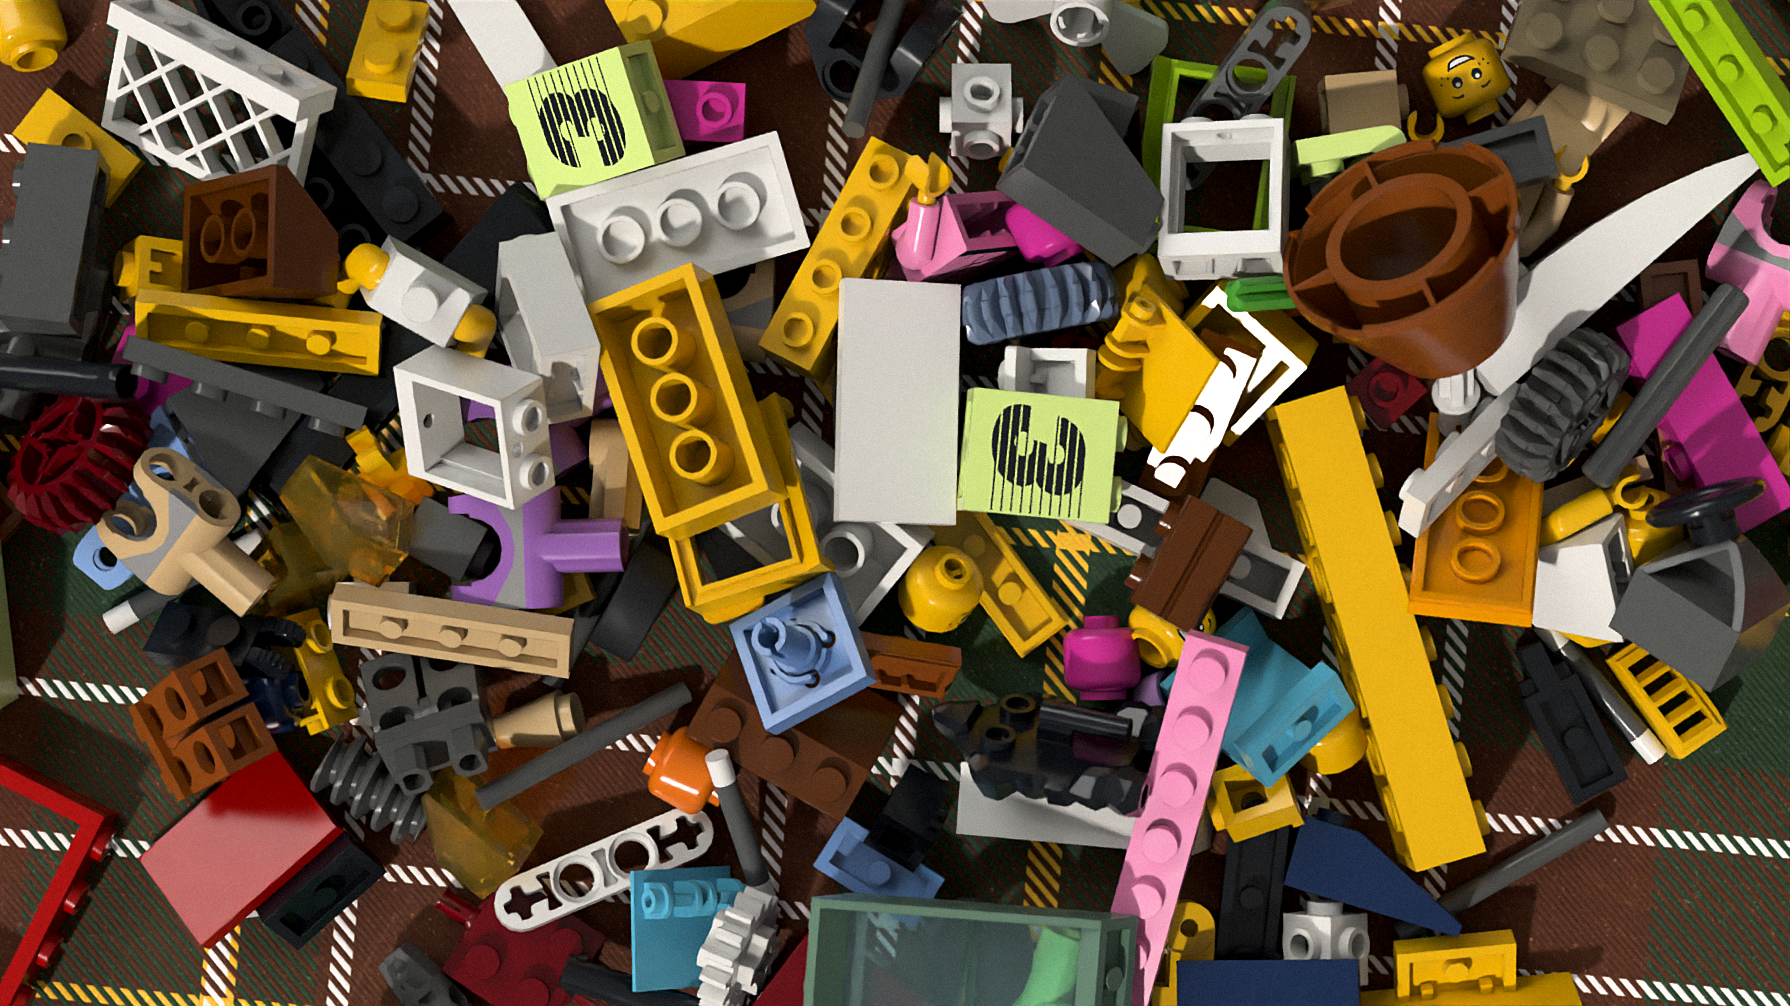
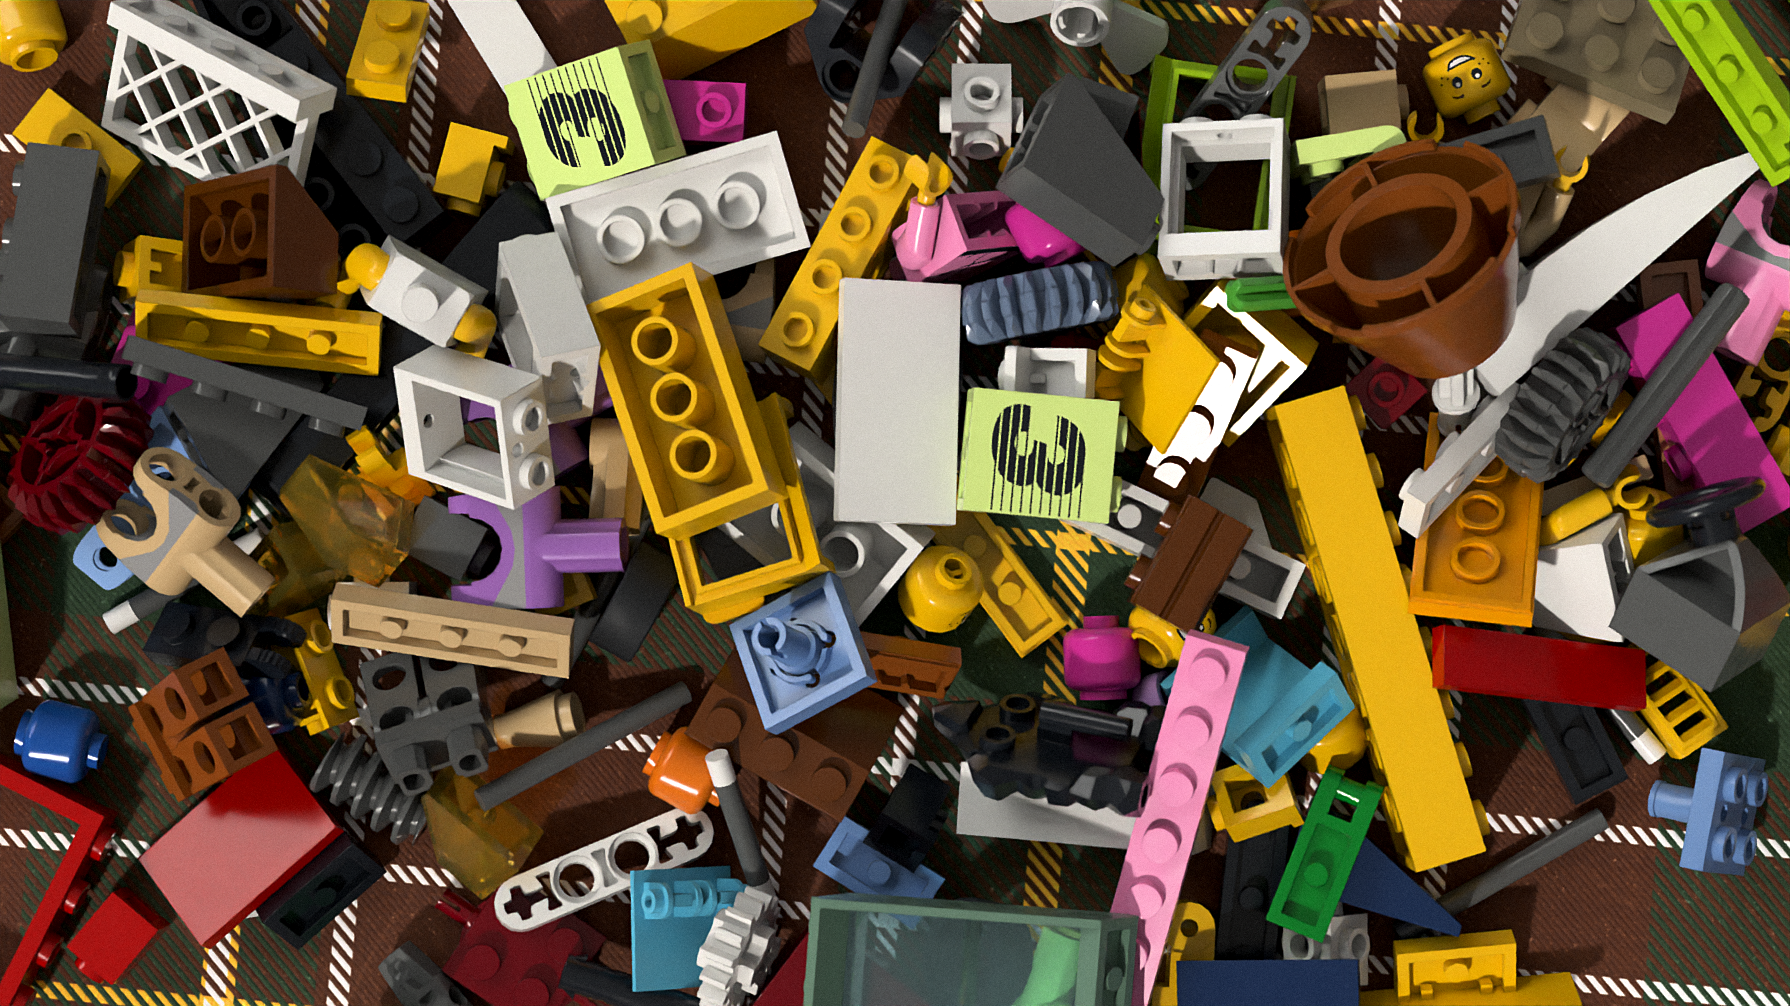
(60, 741): none -> blue head
(117, 937): none -> red brick
(471, 168): none -> yellow brick
(1324, 856): none -> green plate
(1538, 668): none -> red tile
(1716, 811): none -> medium blue plate

